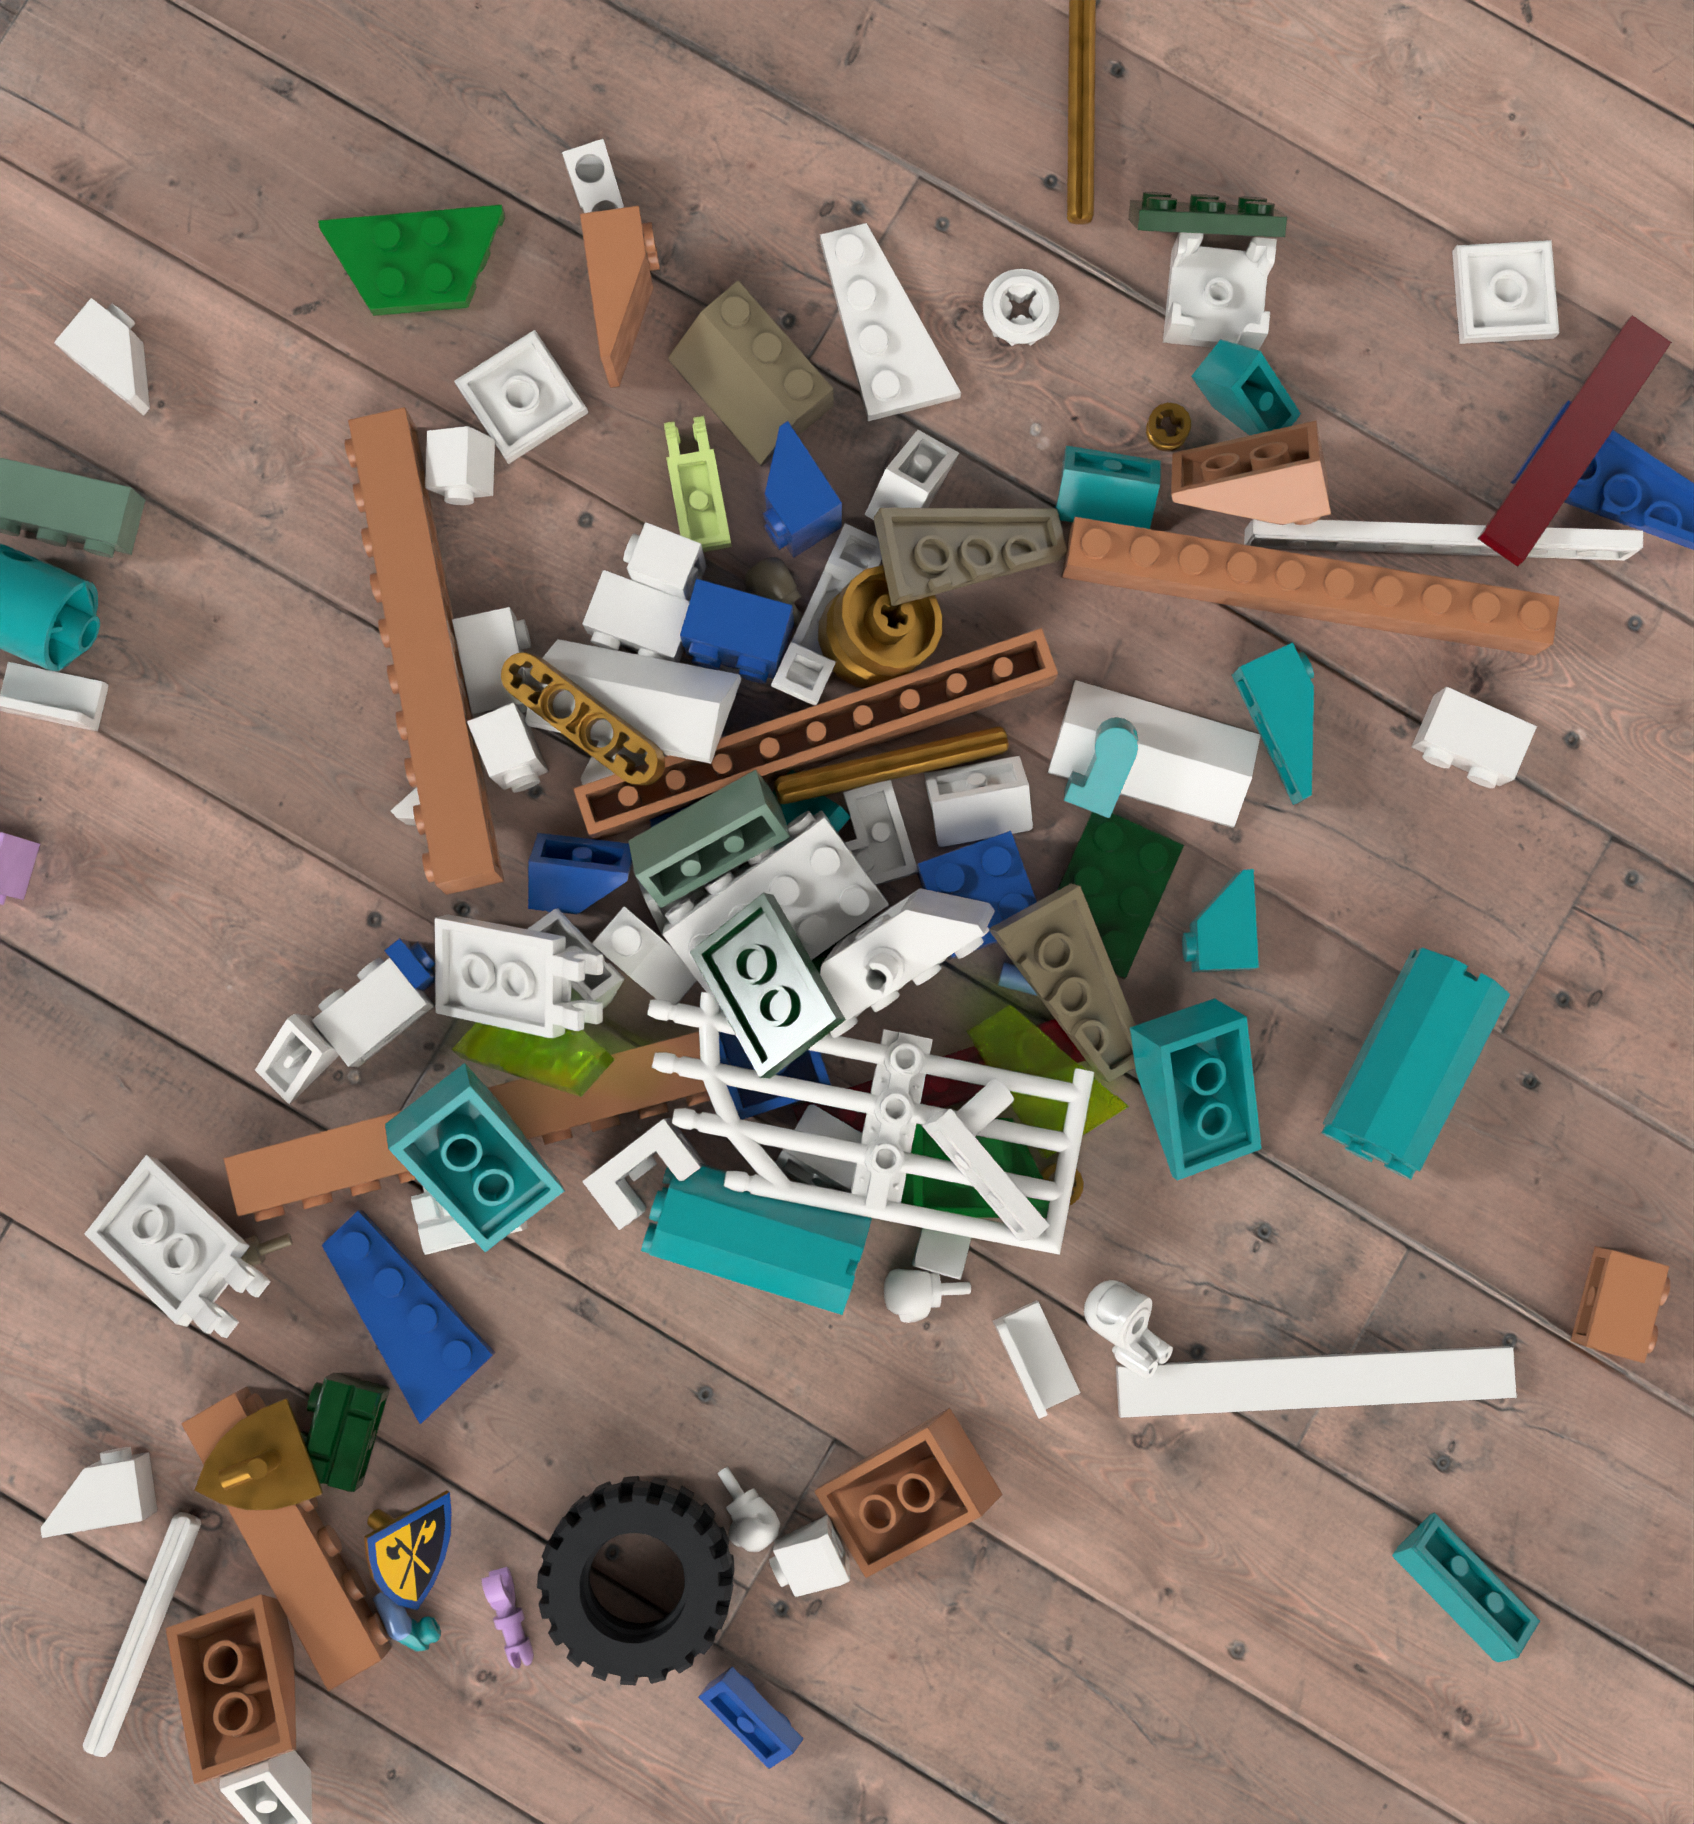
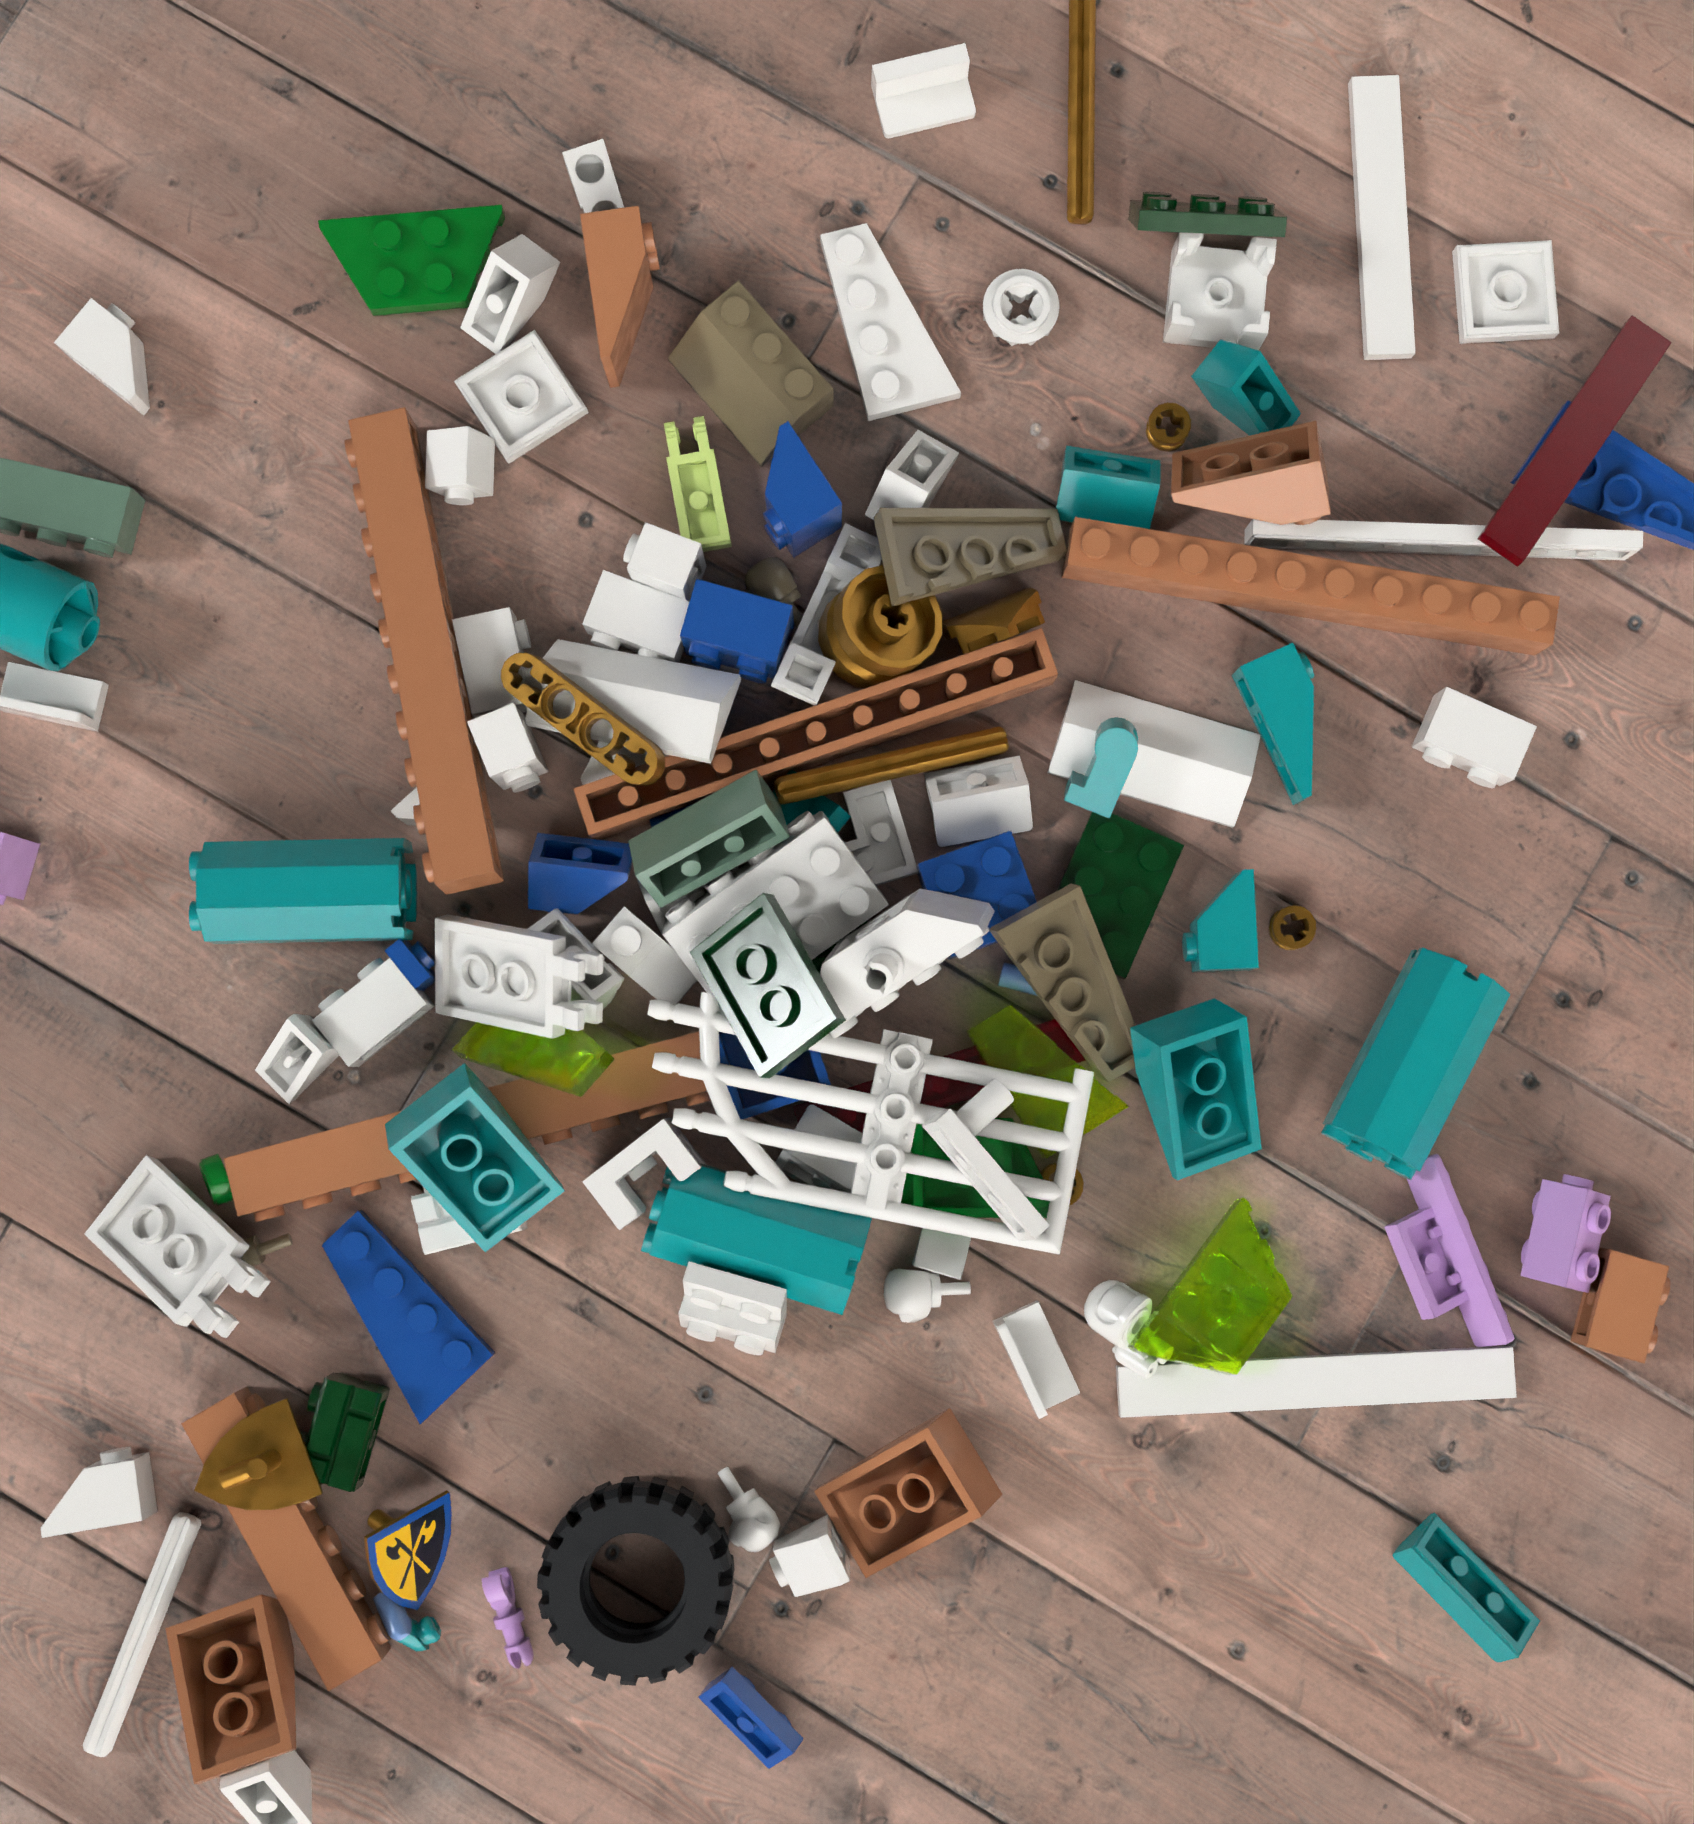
(216, 1179): none -> green tile
(303, 890): none -> teal brick
(509, 292): none -> white slope
(732, 1309): none -> white plate
(923, 91): none -> white panel
(995, 620): none -> pearl gold slope
(1219, 1301): none -> clear neon green wing
(1297, 913): none -> pearl gold bush
(1381, 217): none -> white tile
(1443, 1258): none -> lavender bracket
(1566, 1233): none -> lavender brick

